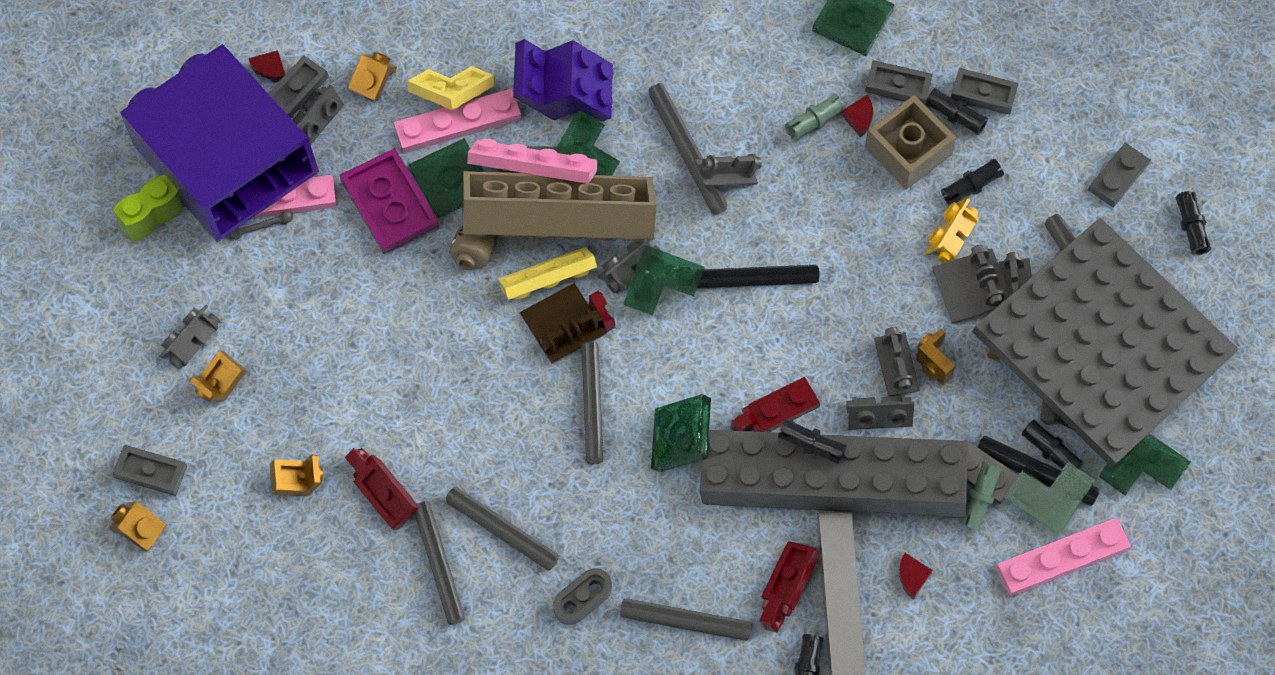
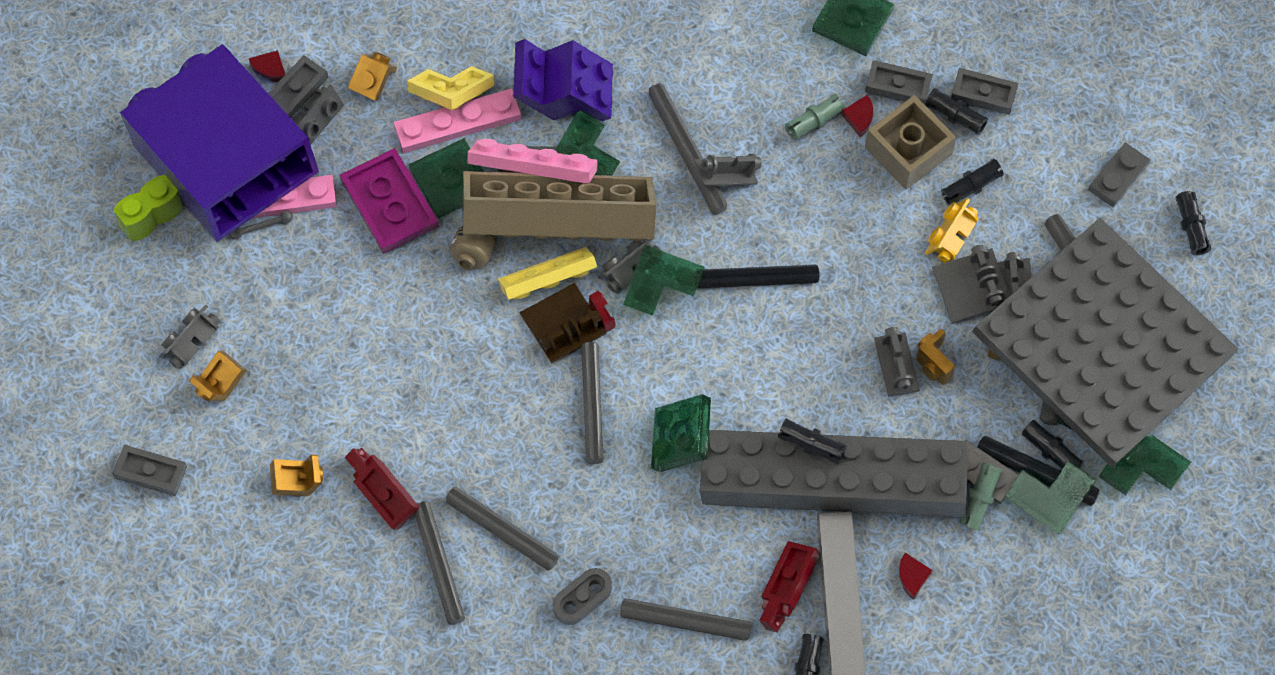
(137, 524): pearl gold bracket -> none
(771, 410): dark red hinge -> none
(890, 413): dark grey hinge -> none
(1063, 557): bright pink plate -> none

